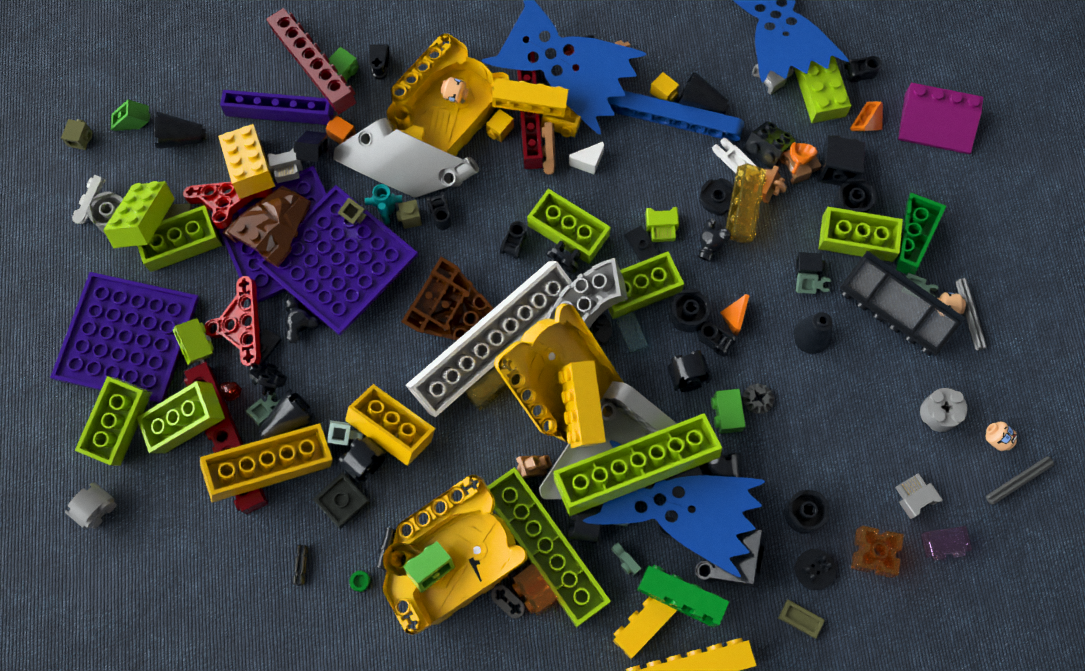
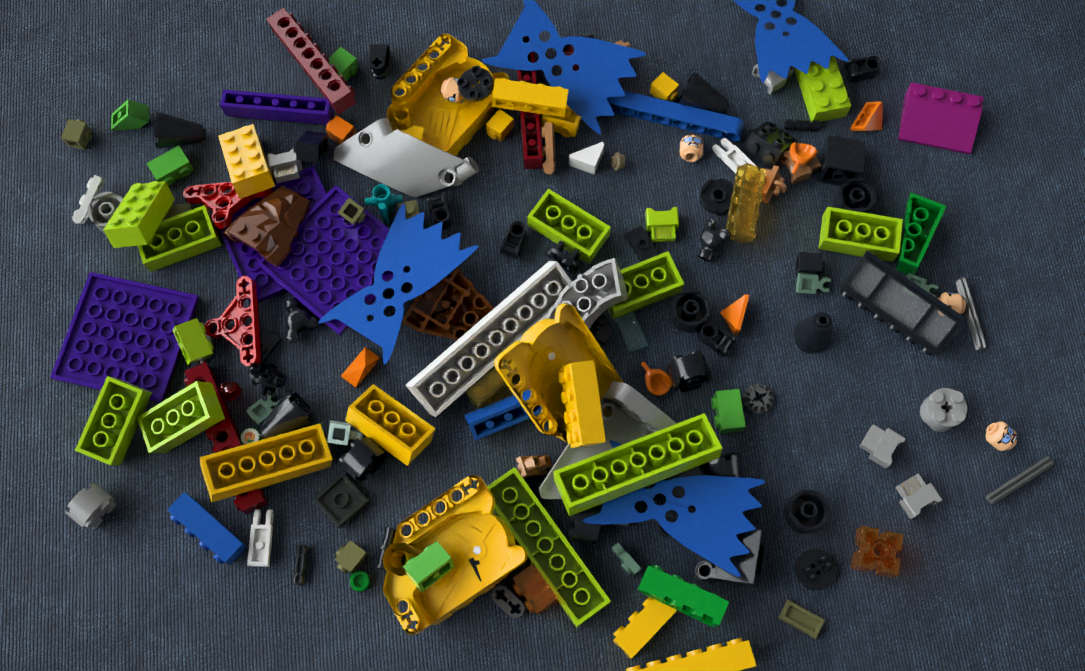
(170, 166): none -> bright green brick
(206, 528): none -> blue brick
(250, 435): none -> tile
(260, 540): none -> white hinge
(350, 557): none -> olive brick
(360, 367): none -> orange slope
(429, 263): none -> blue piece
(471, 78): none -> black plate
(498, 416): none -> blue brick
(618, 161): none -> dark tan plate
(656, 380): none -> orange piece
(691, 148): none -> light nougat head
(803, 125): none -> black axle
(881, 445): none -> light grey piece
(946, 542): clear purple brick -> none

